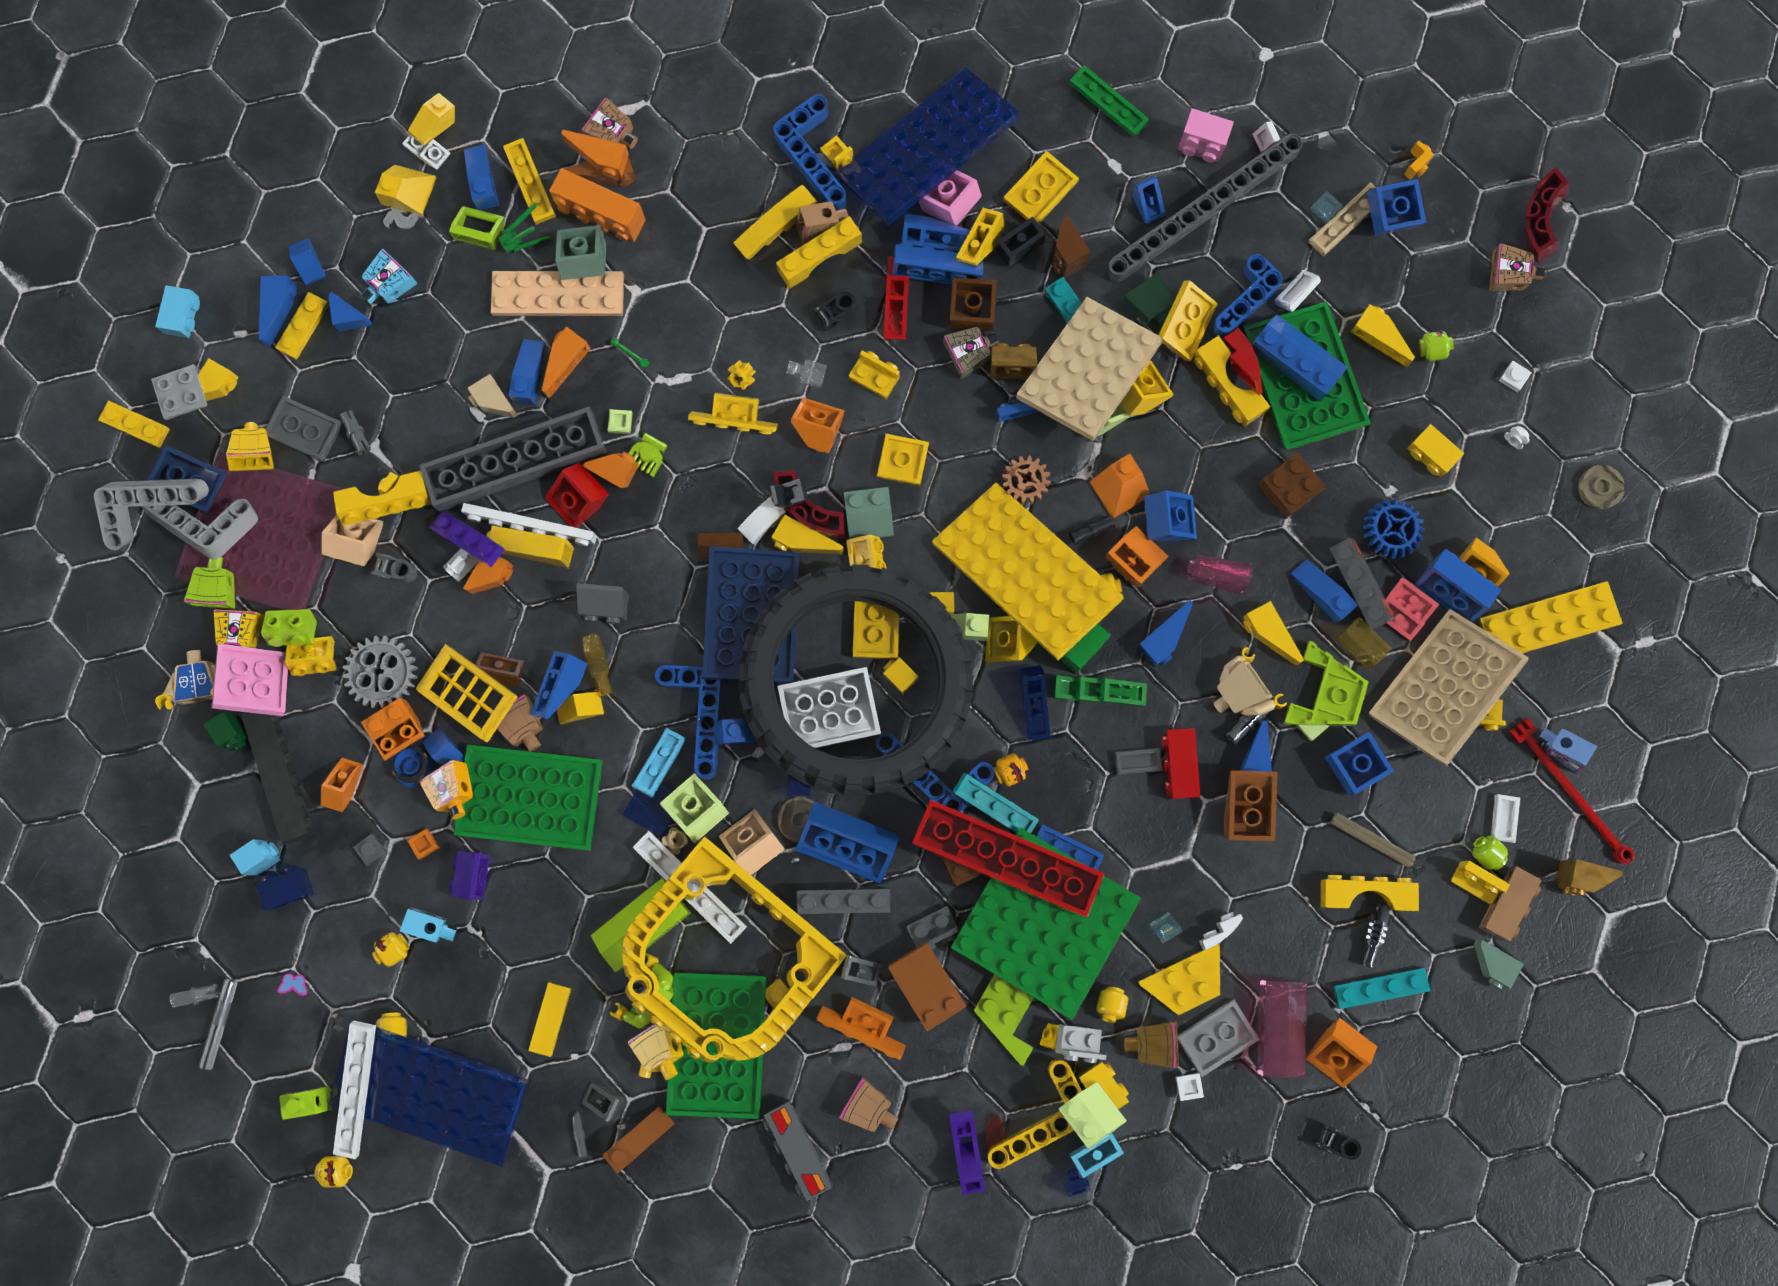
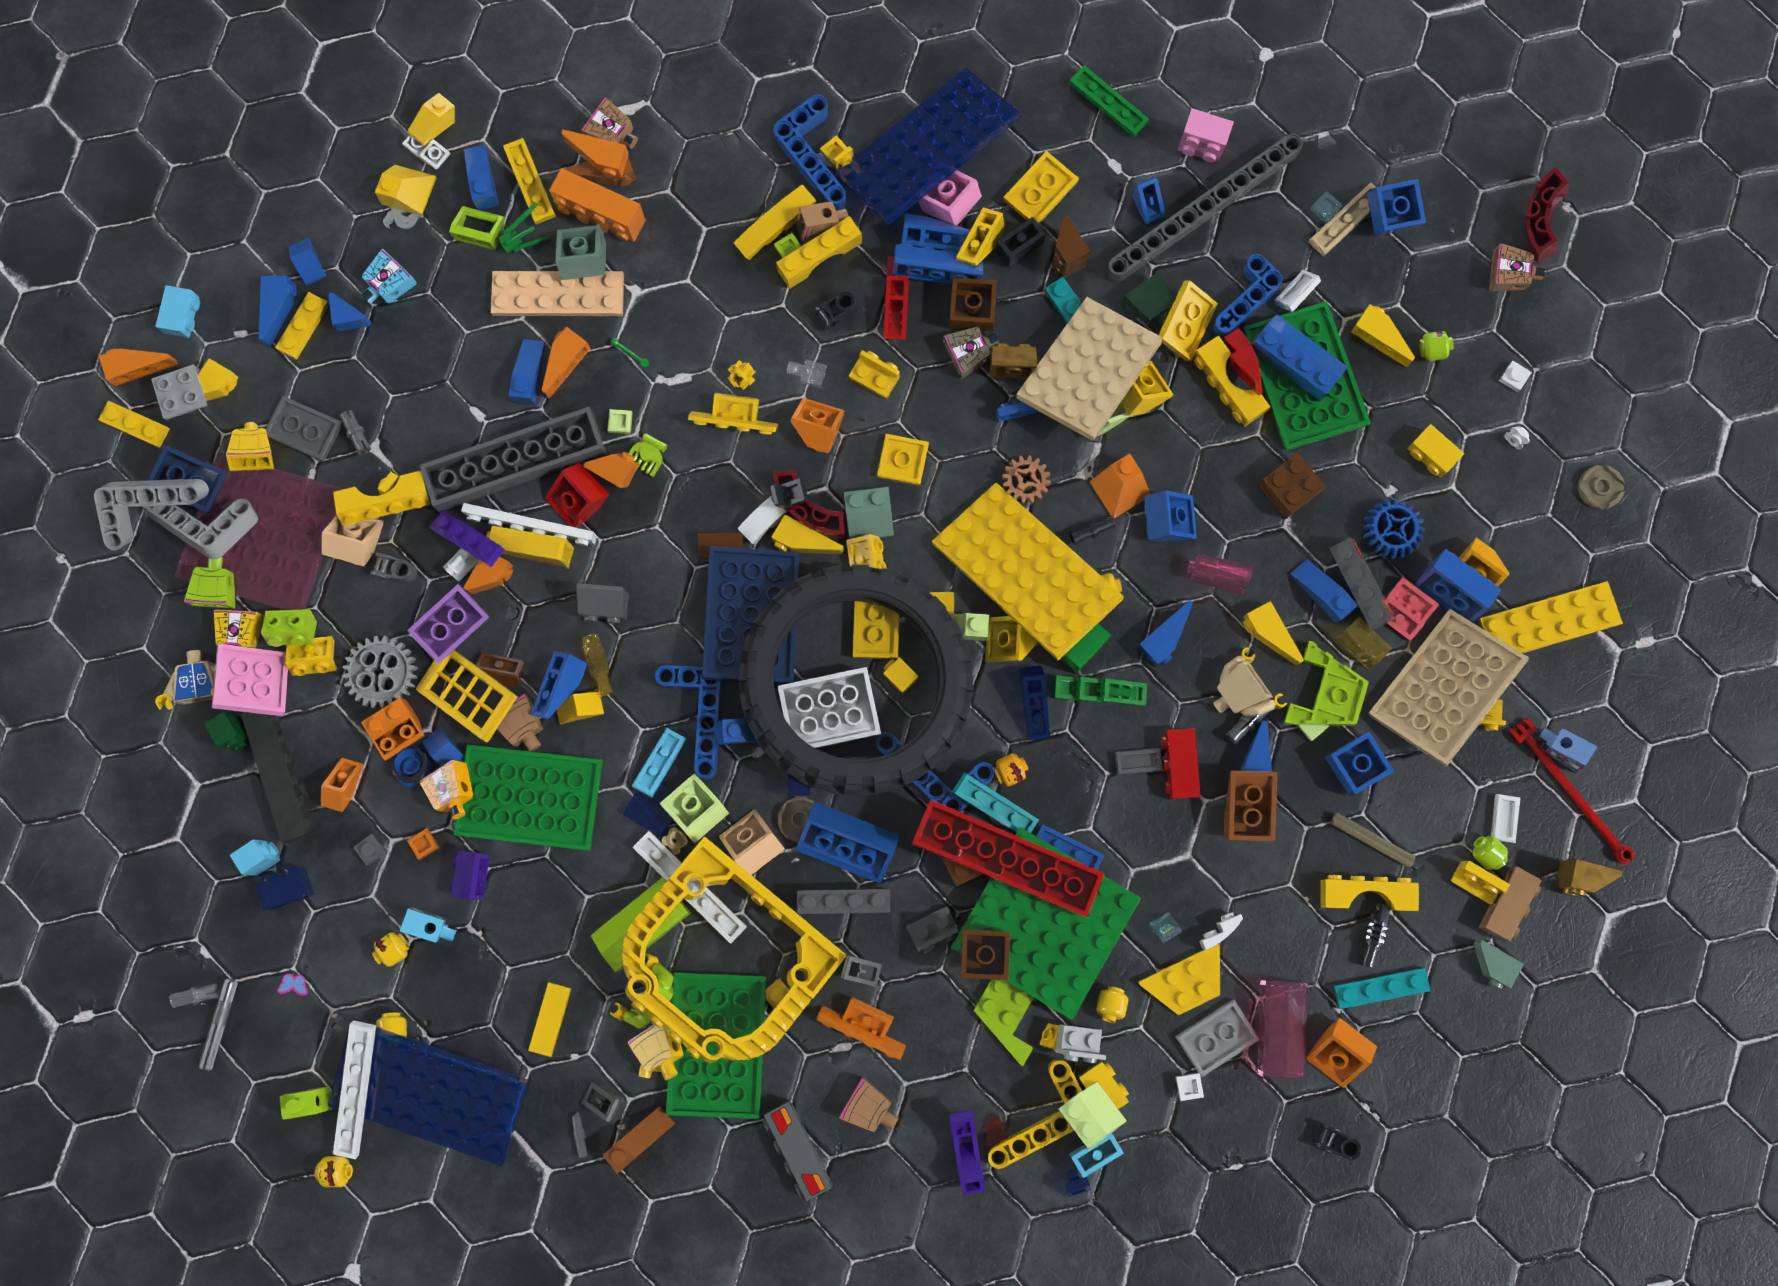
(127, 365): none -> orange slope
(448, 623): none -> medium lavender slope
(490, 397): tan slope -> none
(787, 245): none -> lime plate
(927, 986): dark orange slope -> none
(985, 954): none -> reddish brown brick
(1136, 556): orange slope -> none
(1156, 1044): pearl gold torso -> none
(1266, 136): white plate -> none
(1424, 155): light orange bracket -> none

